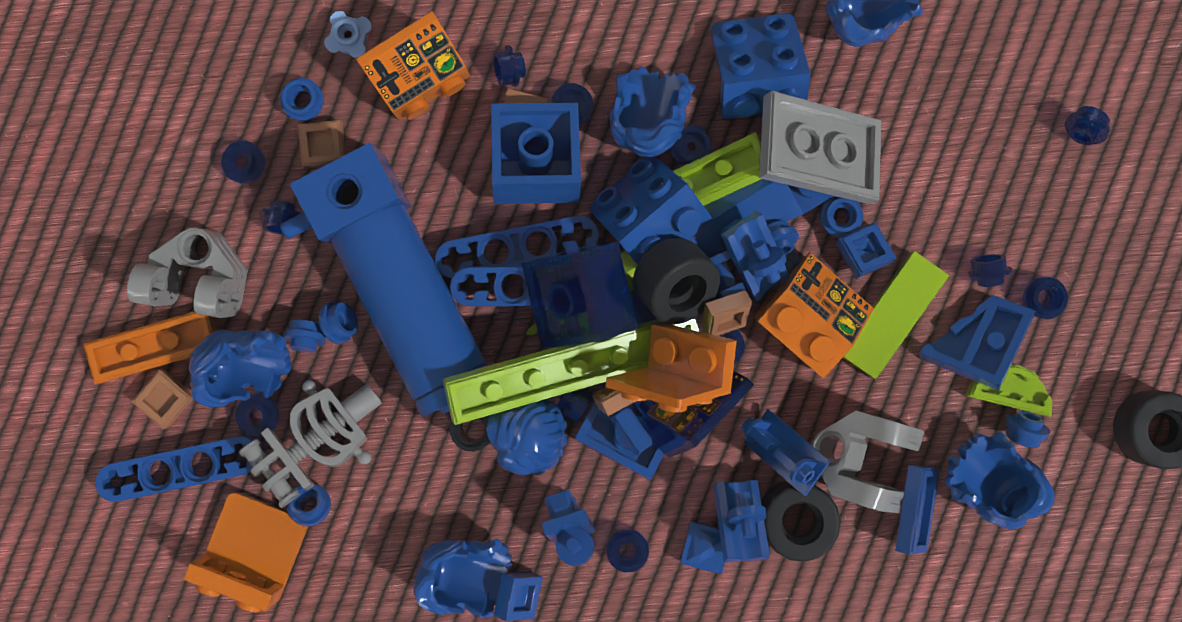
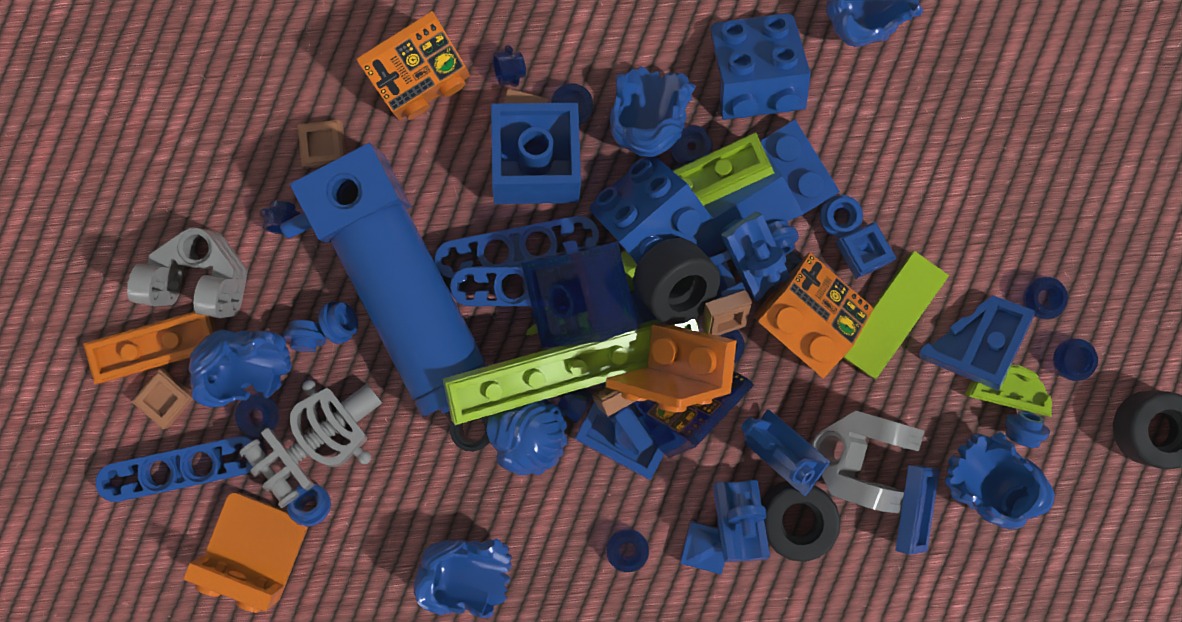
(255, 164): clear blue plate -> none
(293, 90): blue plate -> none
(356, 43): light blue plate -> none
(518, 596): blue tile -> none
(569, 529): blue hips -> none
(820, 148): light grey tile -> none
(989, 270): clear blue plate -> none
(1075, 359): none -> clear blue plate
(1088, 125): clear blue plate -> none

